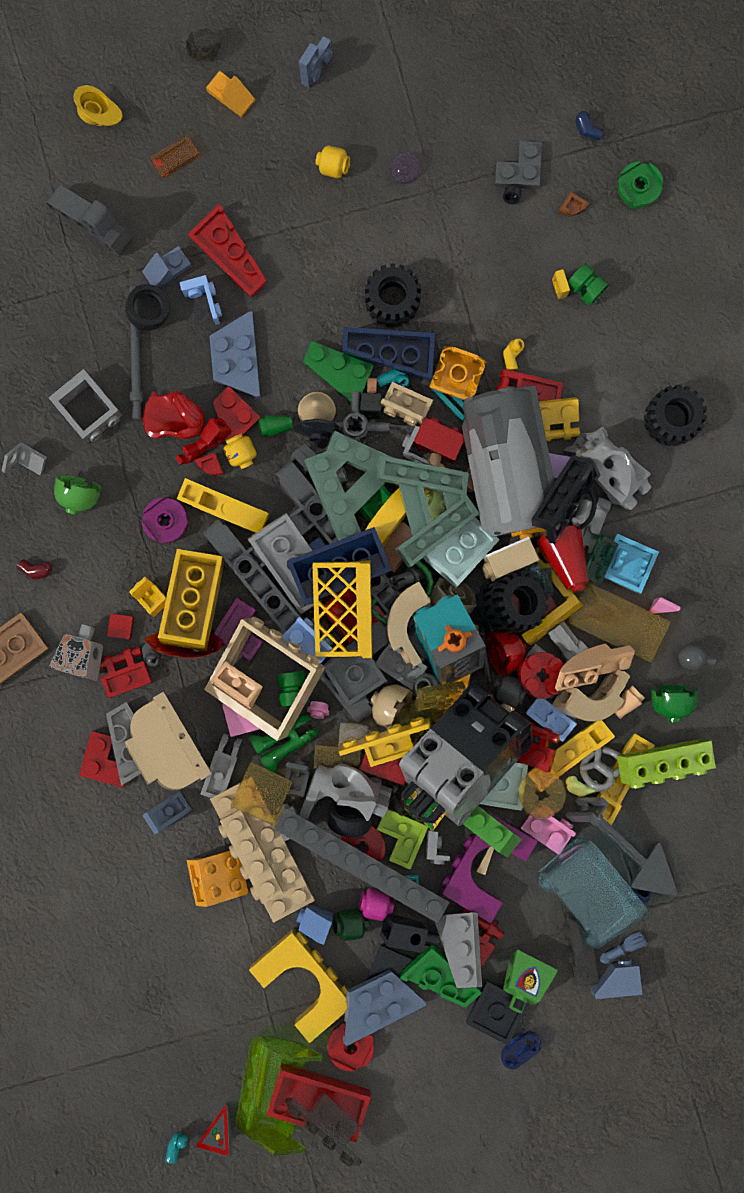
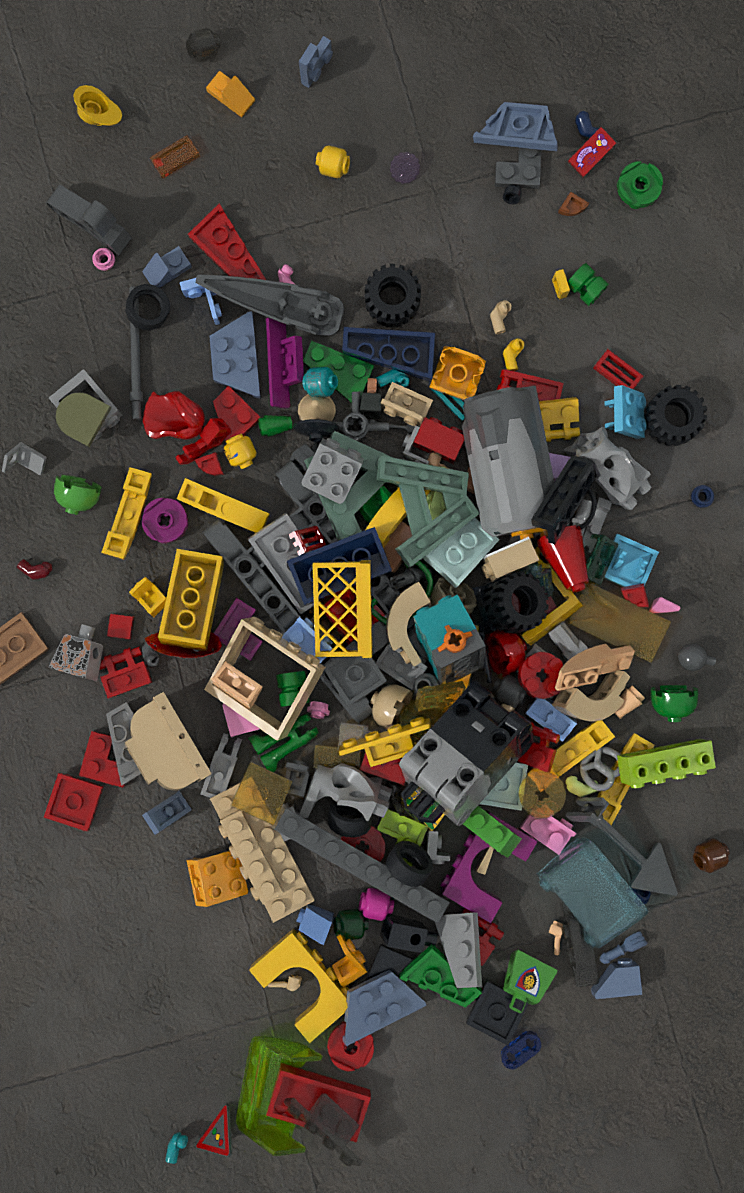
(73, 801): none -> red plate
(81, 417): none -> olive tile
(99, 254): none -> bright pink plate
(128, 514): none -> yellow slope
(284, 362): none -> magenta bracket
(285, 273): none -> bright pink arm
(288, 303): none -> dark grey piece
(293, 983): none -> tan hand
(301, 542): none -> red tile
(320, 382): none -> teal head
(332, 470): none -> light grey bracket
(351, 966): none -> light orange bracket
(402, 871): none -> black tyre
(498, 314): none -> tan arm
(519, 127): none -> sand blue wing
(556, 929): none -> light nougat hand
(592, 152): none -> red tile
(608, 375): none -> red tile
(628, 412): none -> medium azure plate
(636, 594): none -> red tile
(709, 496): none -> dark blue plate
(711, 855): none -> reddish brown head

